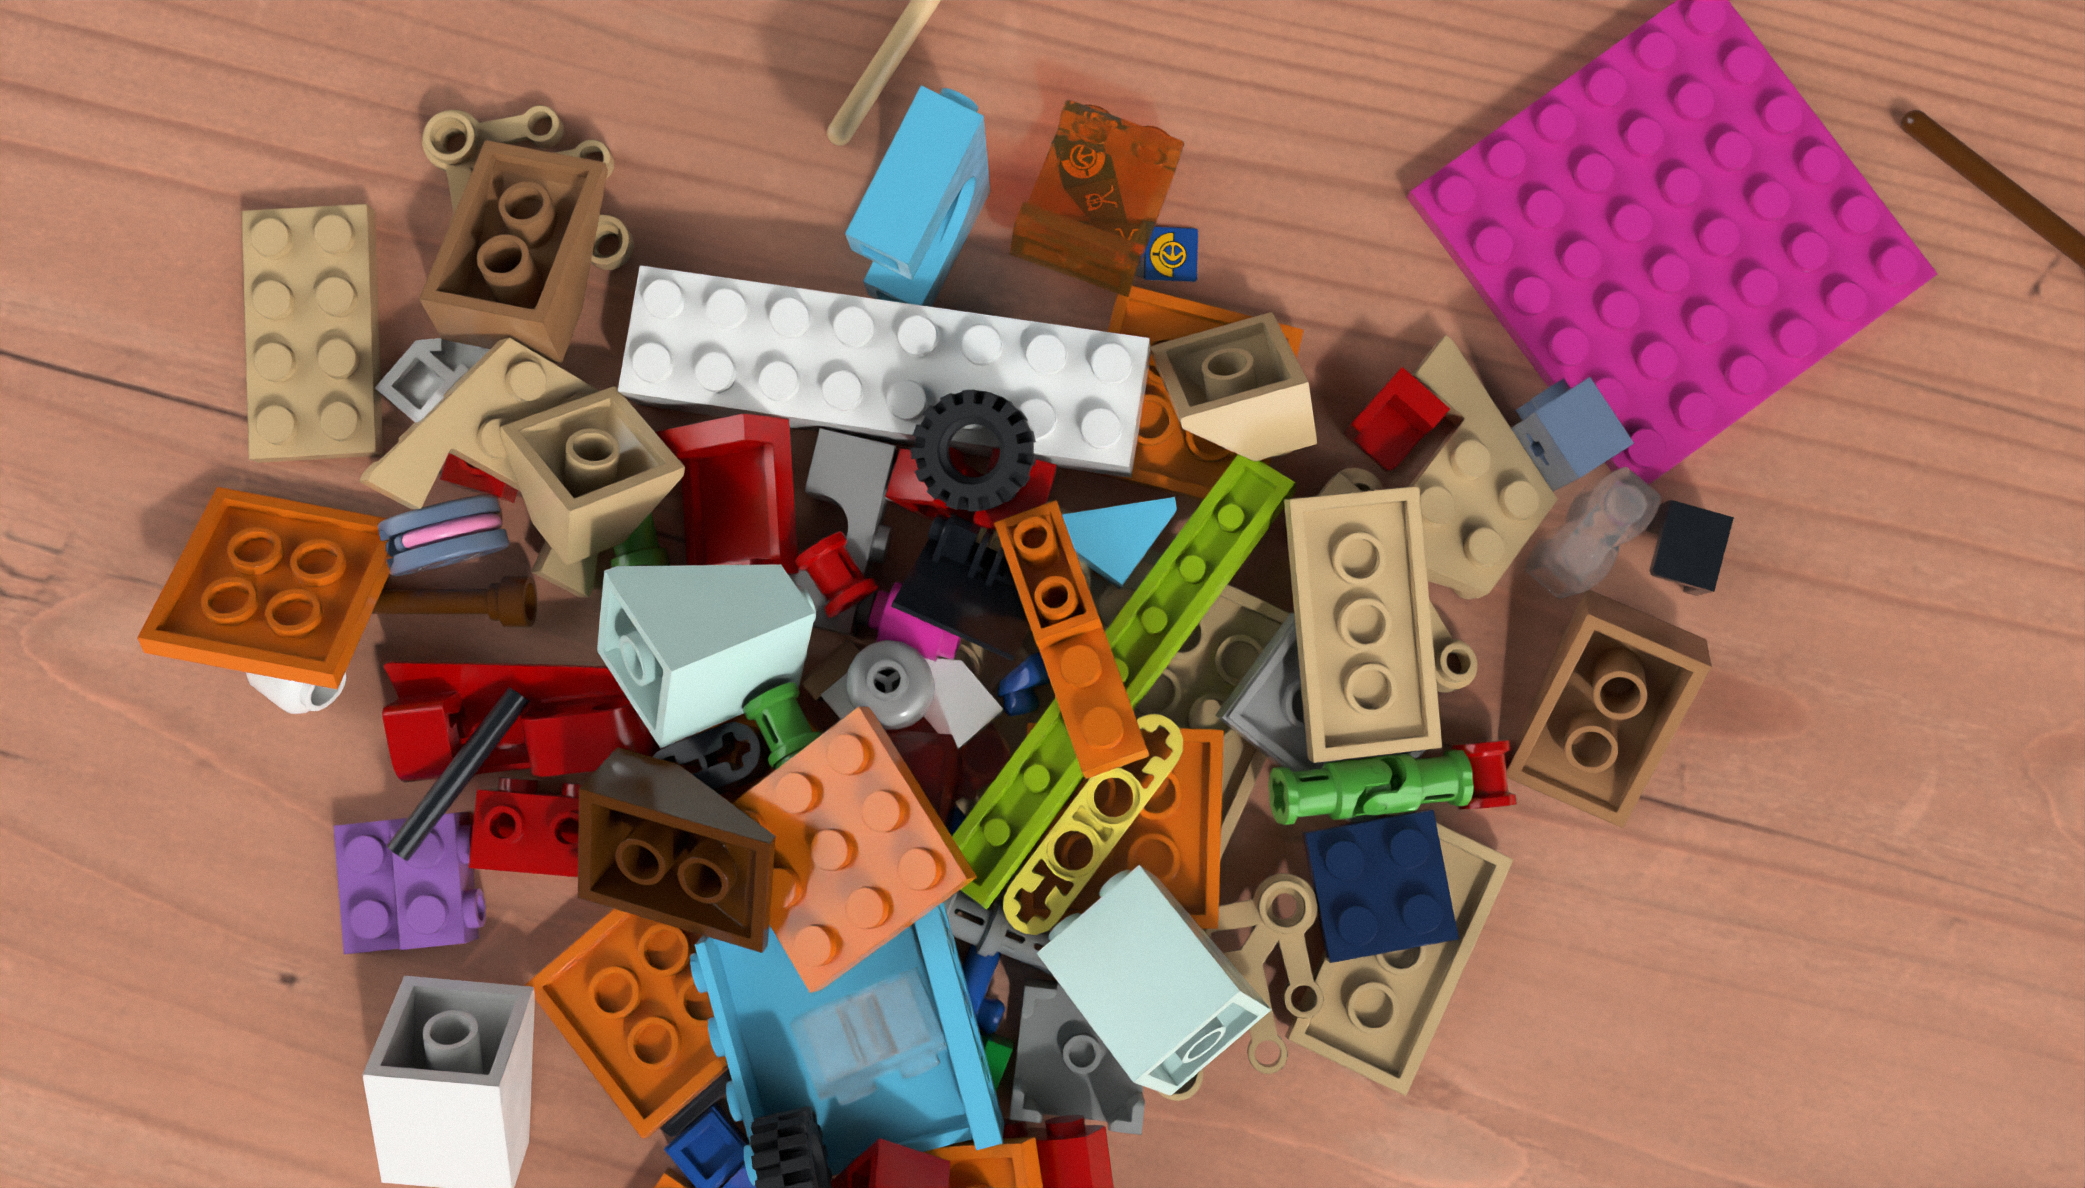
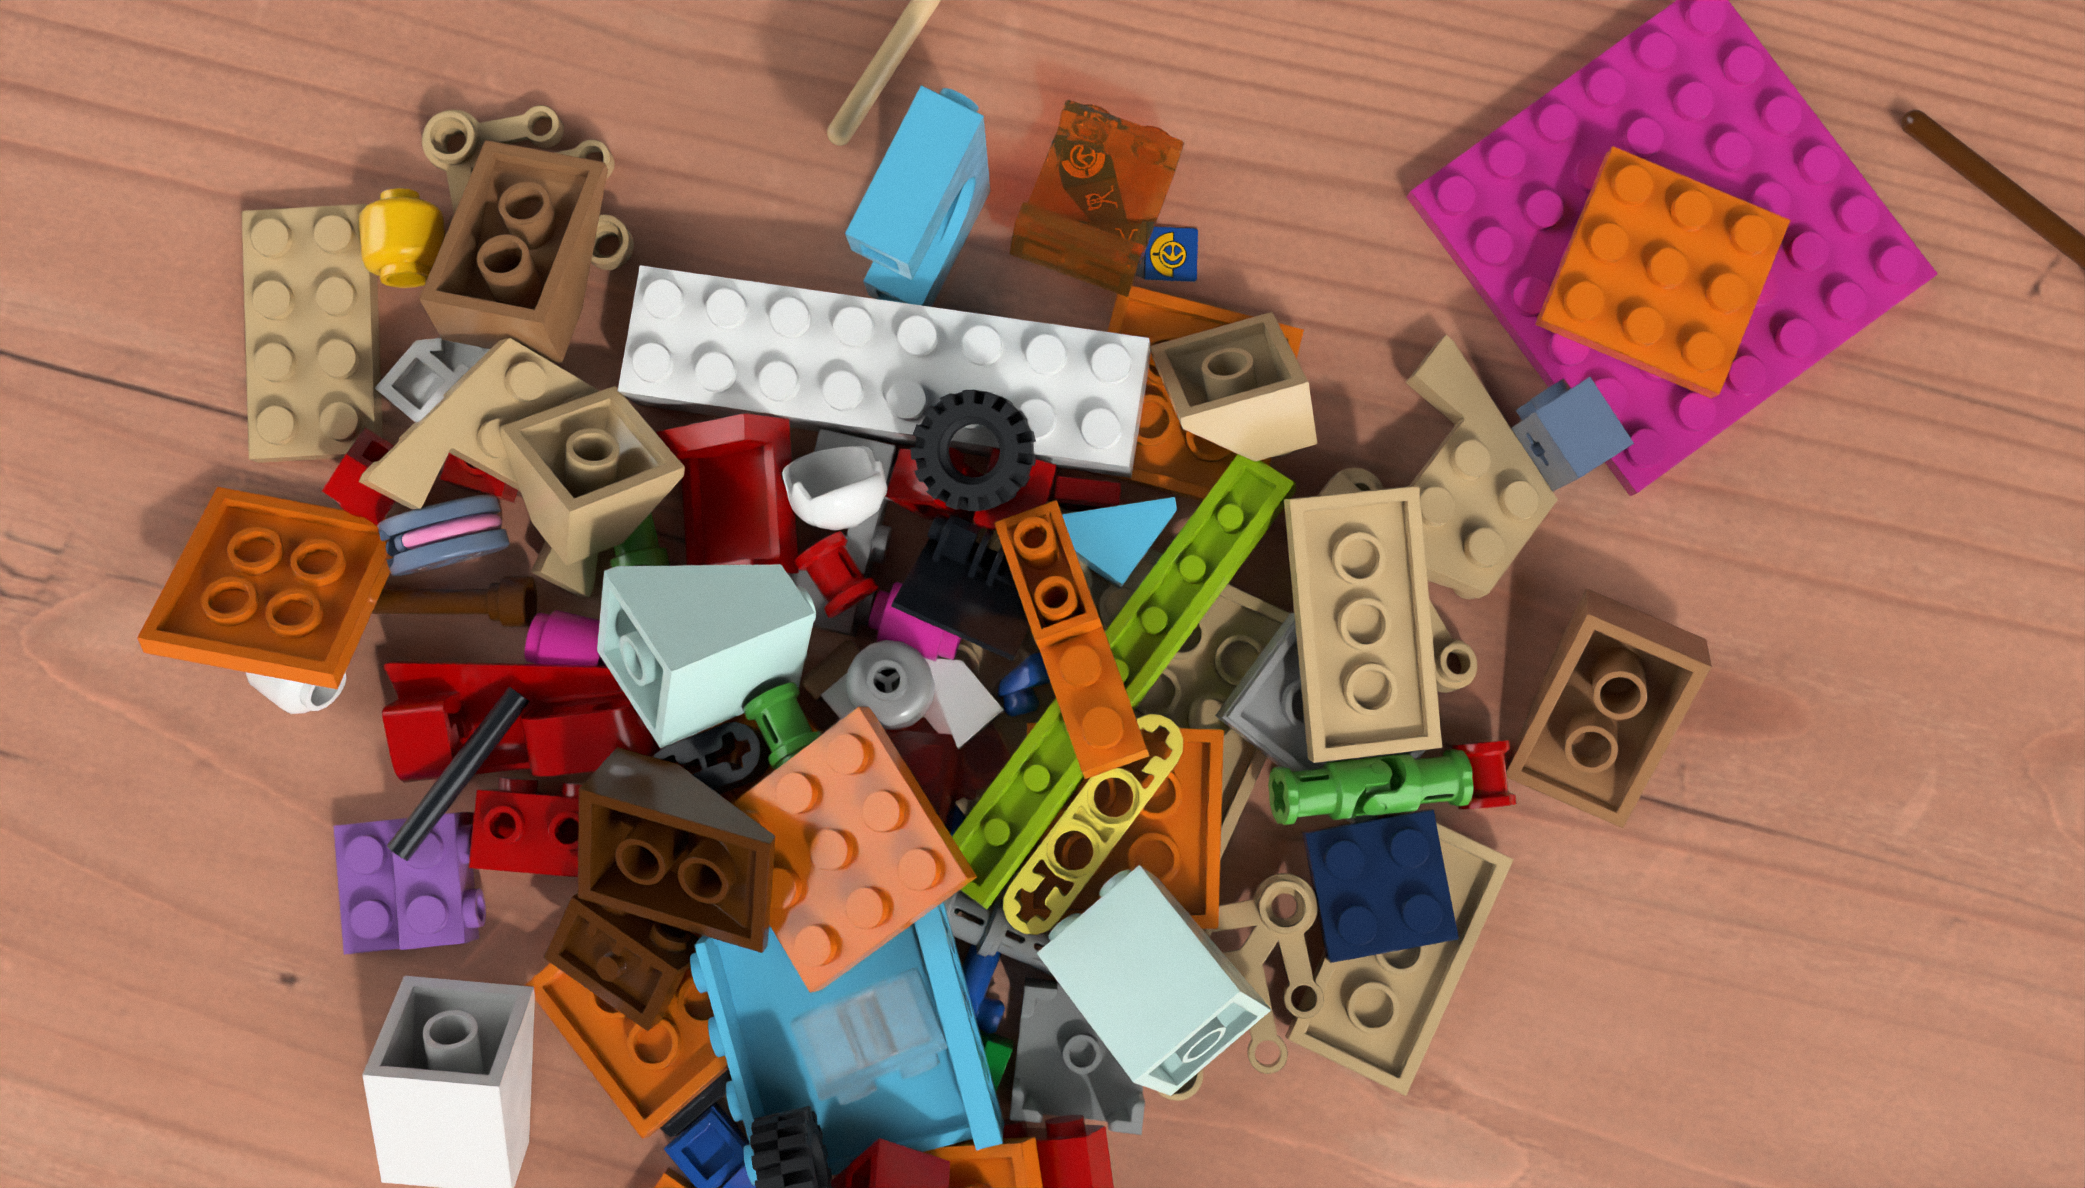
(345, 485): none -> red plate
(401, 237): none -> yellow head
(563, 640): none -> dark pink brick
(622, 958): none -> reddish brown bracket
(835, 486): none -> white hair
(1086, 494): none -> red tile
(1396, 420): red panel -> none
(1597, 523): clear brick -> none
(1662, 272): none -> orange plate
(1689, 545): black panel -> none

